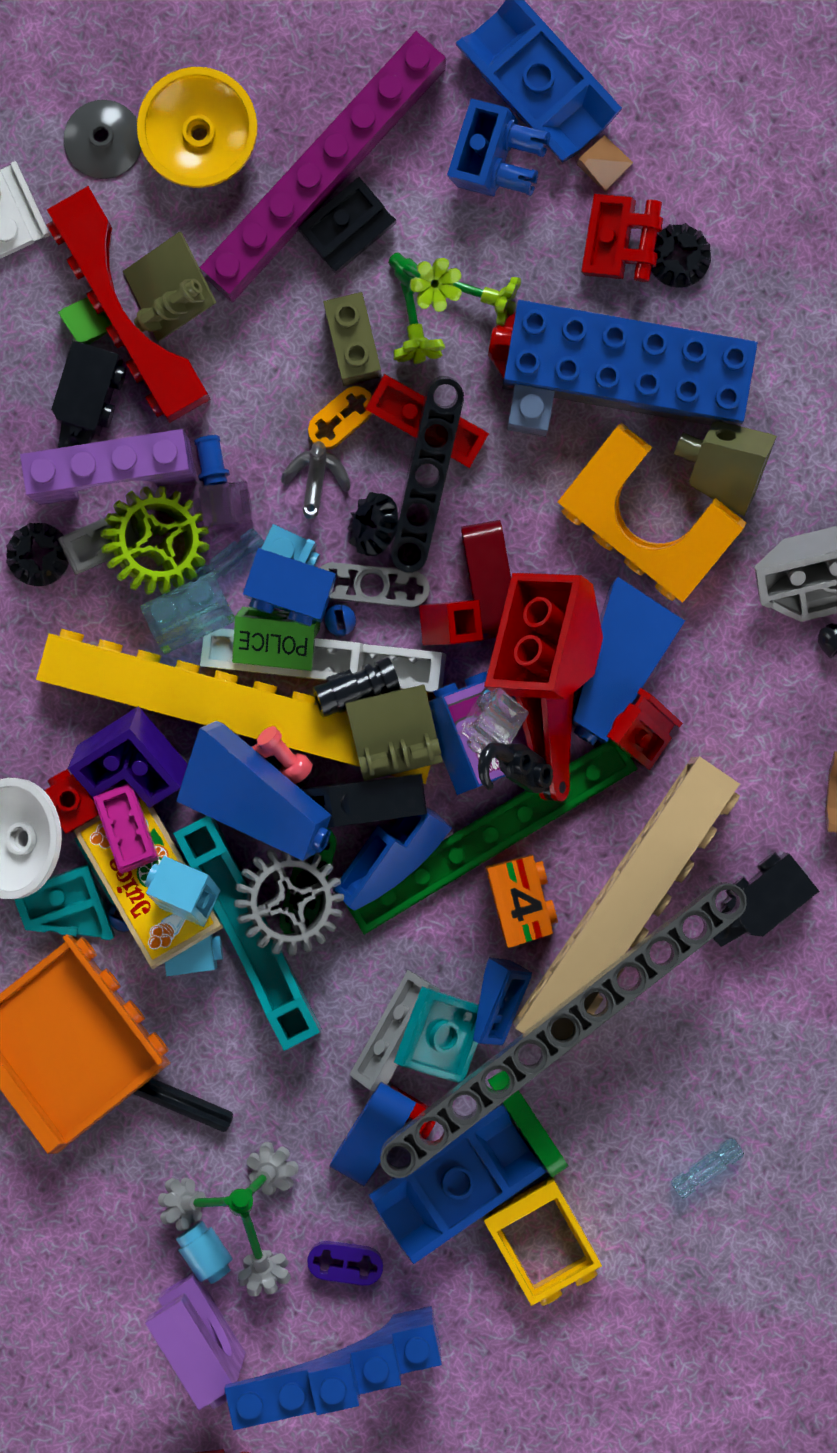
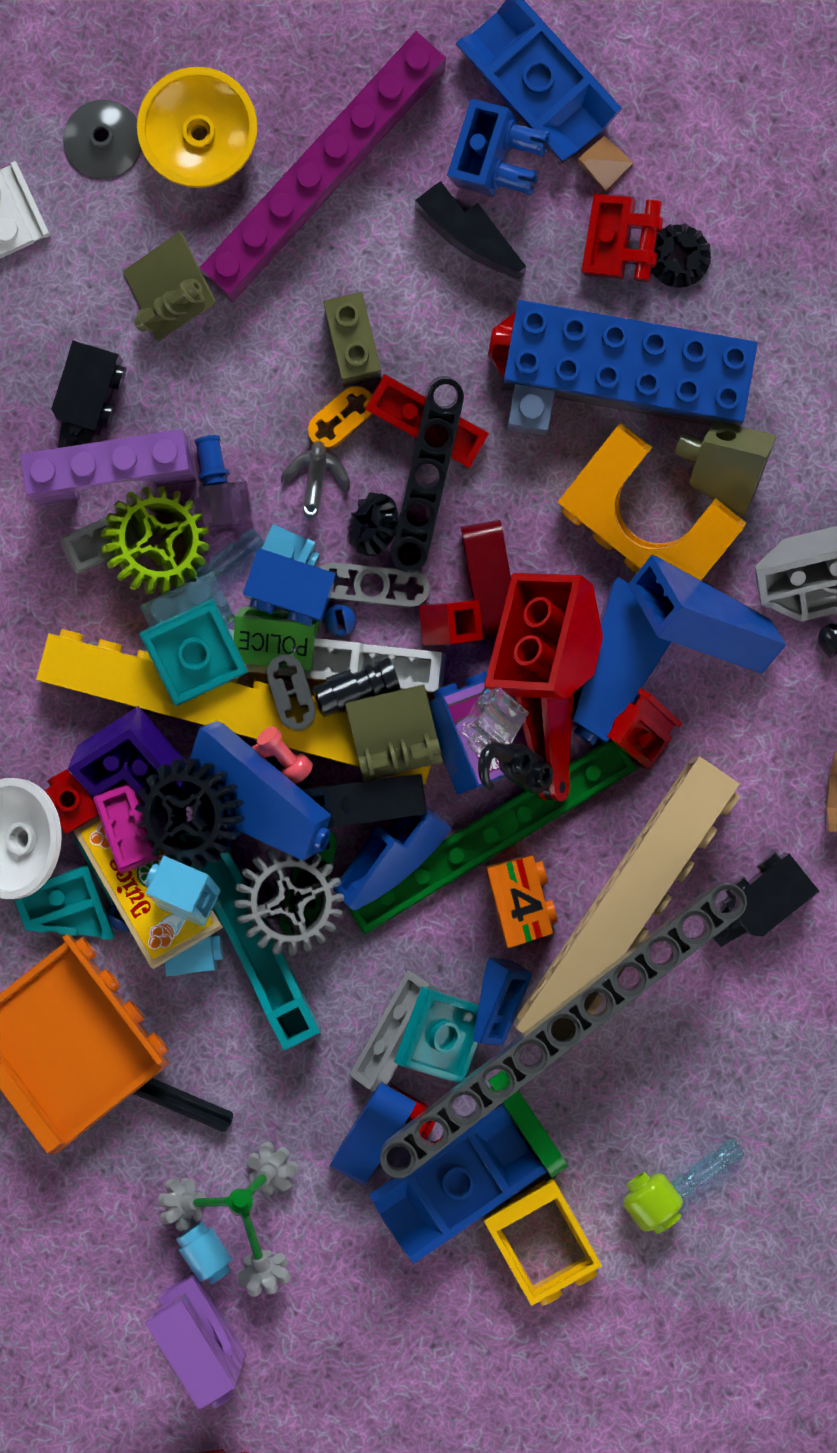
(27, 570): black gear -> none
(84, 321): bright green slope -> none
(88, 236): red arch -> none
(164, 796): none -> black gear
(193, 652): none -> teal plate
(300, 690): none -> dark grey beam
(338, 1379): blue arch -> none
(345, 1273): dark purple beam -> none
(347, 225): black plate -> none
(436, 285): lime plant -> none
(469, 231): none -> black slope
(652, 1202): none -> lime head
(704, 617): none -> blue slope

